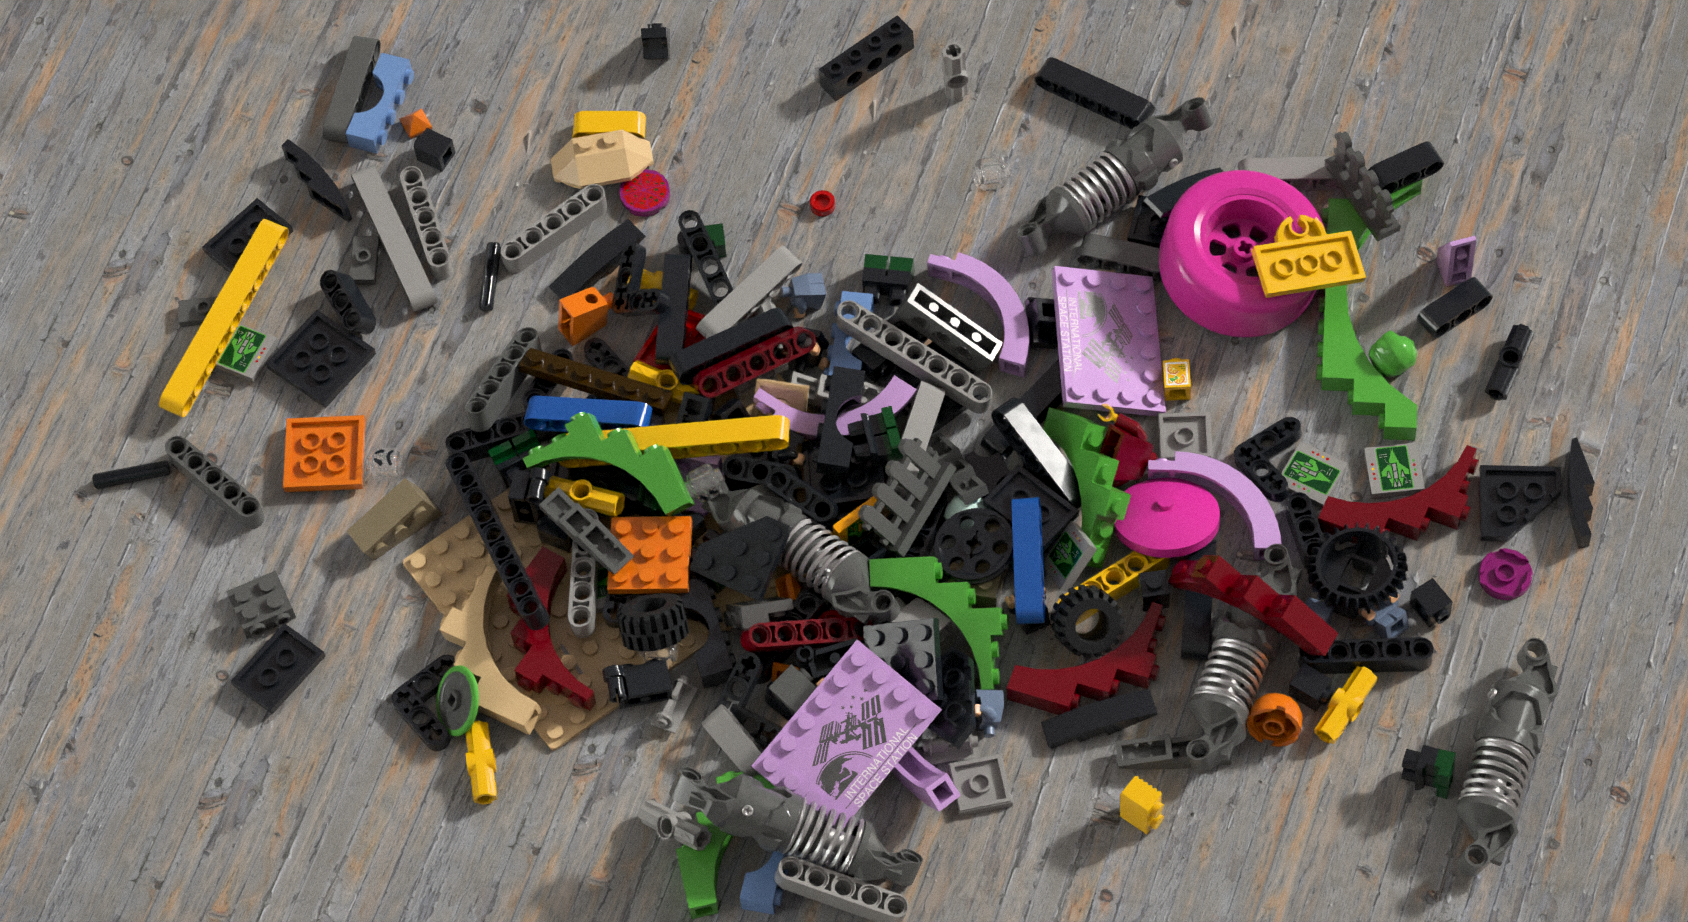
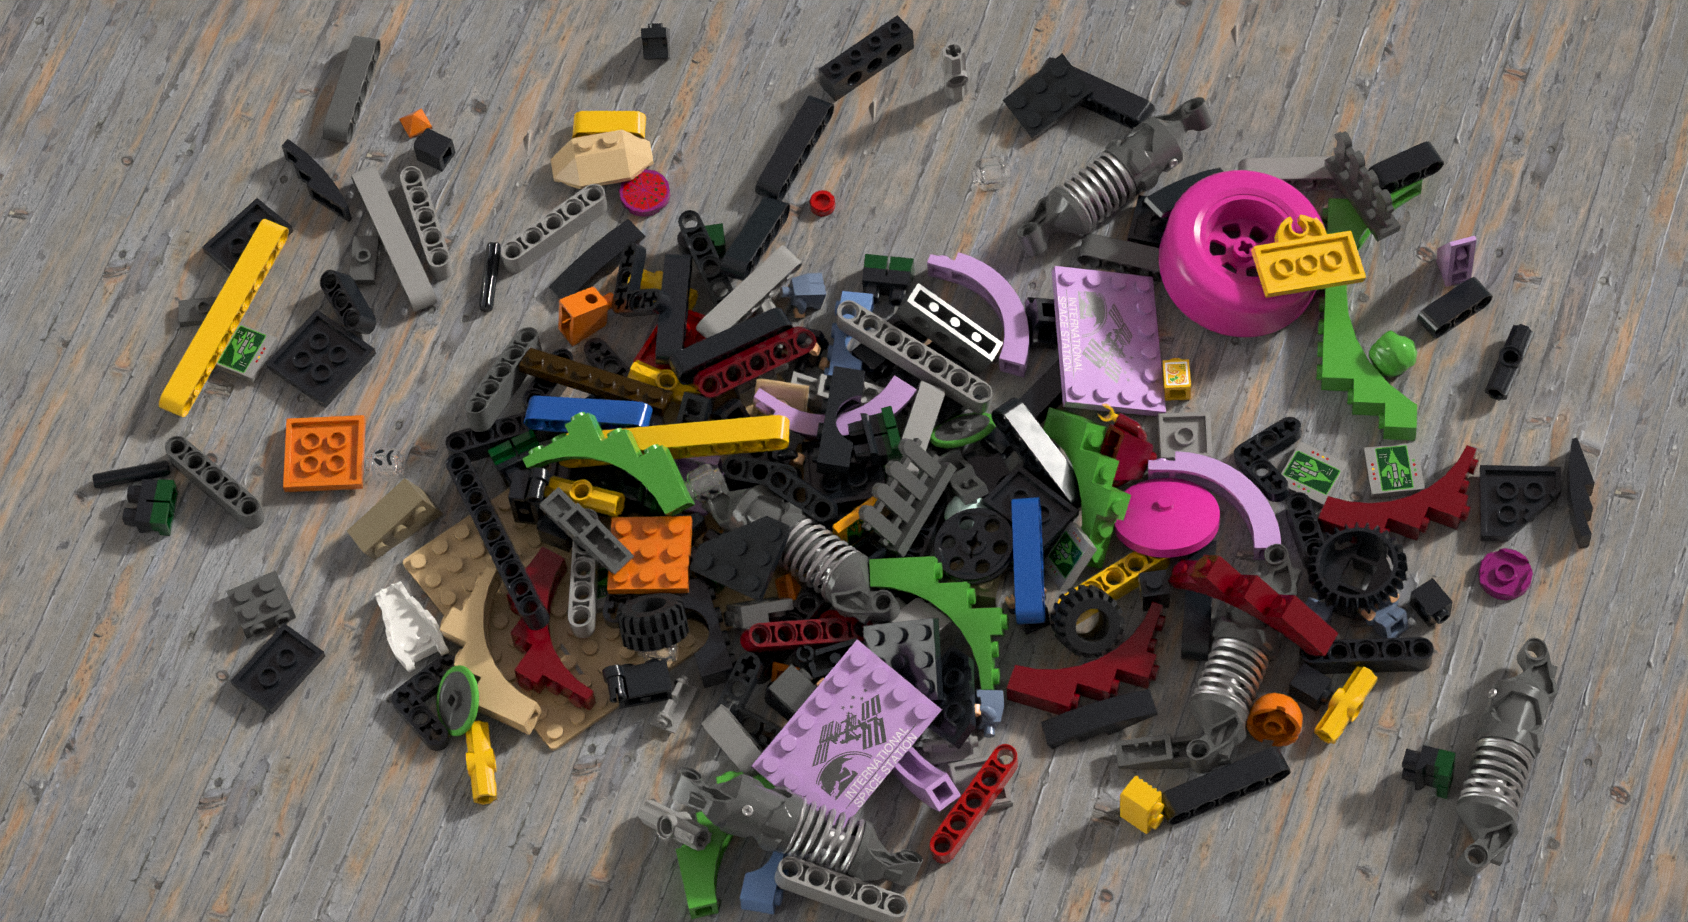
(155, 506): none -> hips
(369, 128): medium blue arch -> none
(409, 628): none -> white animal
(755, 238): none -> black beam
(794, 148): none -> black beam
(962, 430): none -> dark grey wheel
(978, 791): none -> red beam
(1048, 96): none -> black plate
(1224, 785): none -> black beam

